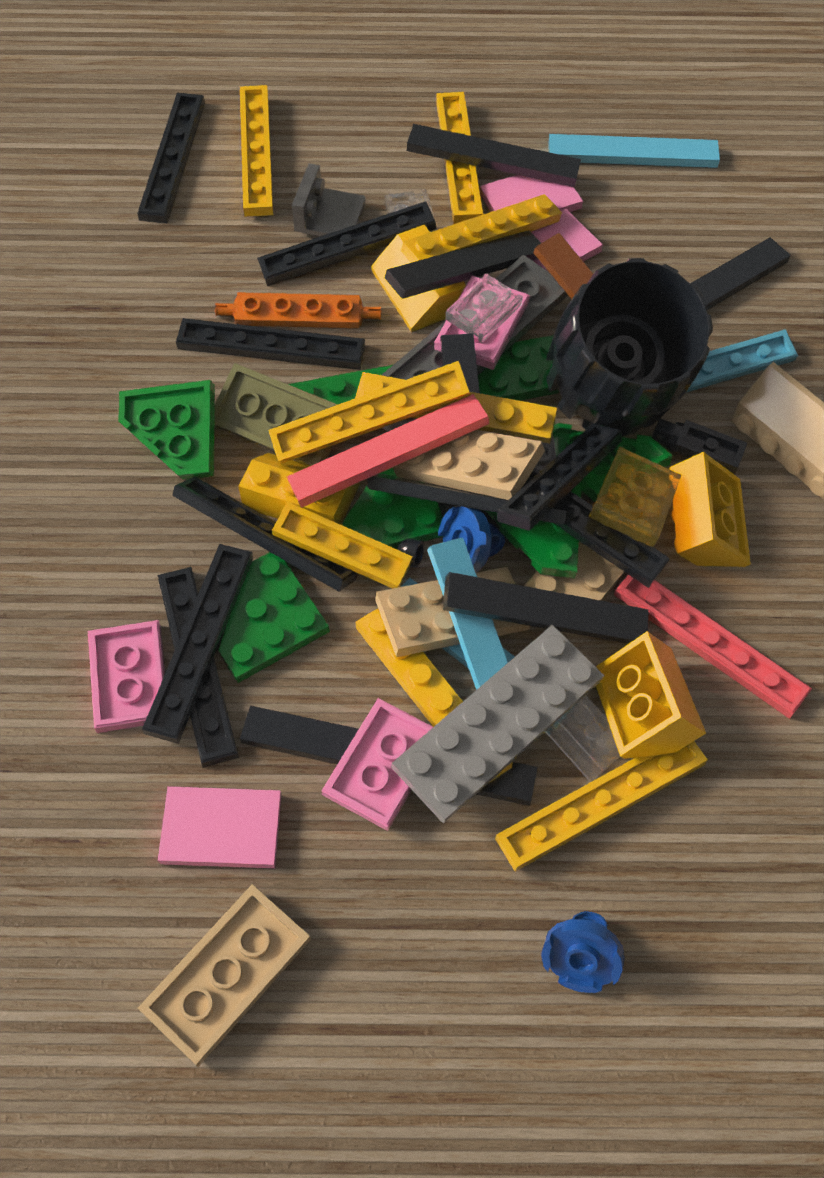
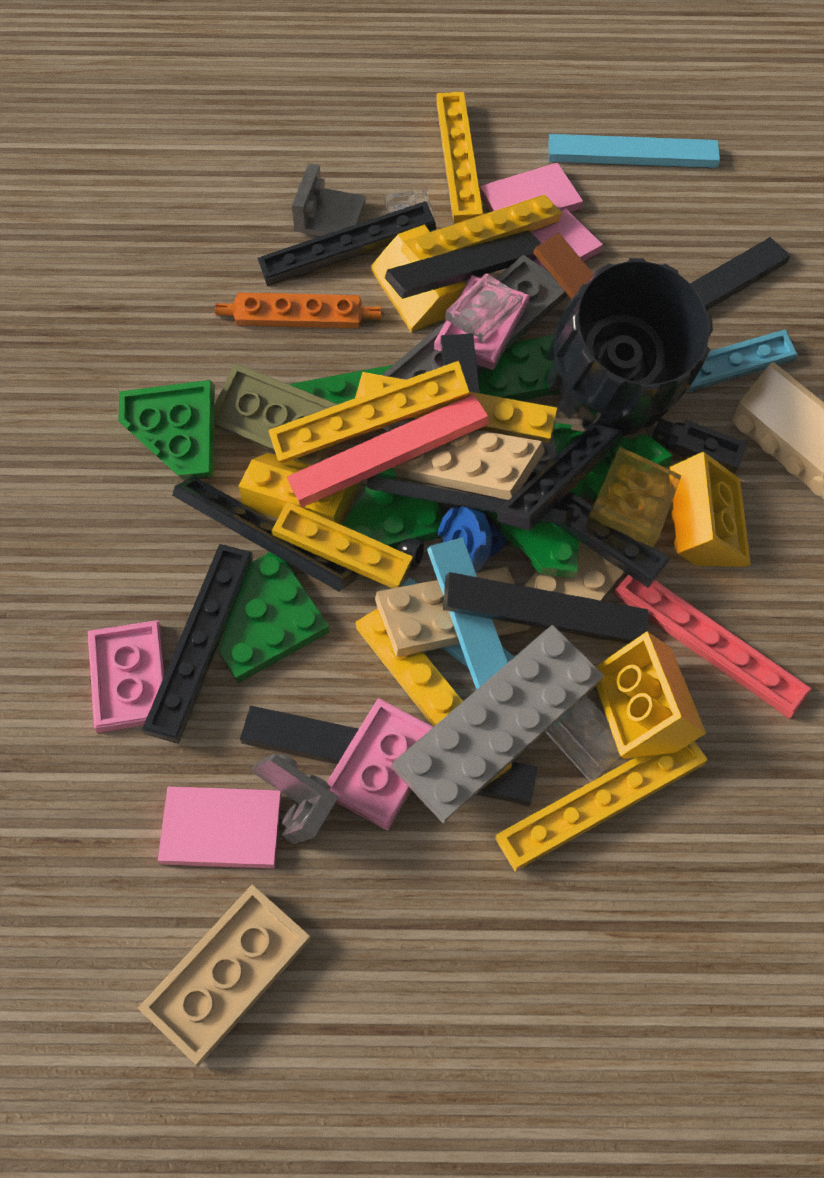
(171, 158): black tile -> none
(209, 714): black tile -> none
(256, 151): yellow plate -> none
(271, 343): black tile -> none
(310, 792): none -> flat silver bracket
(493, 155): black tile -> none
(583, 953): blue tile -> none

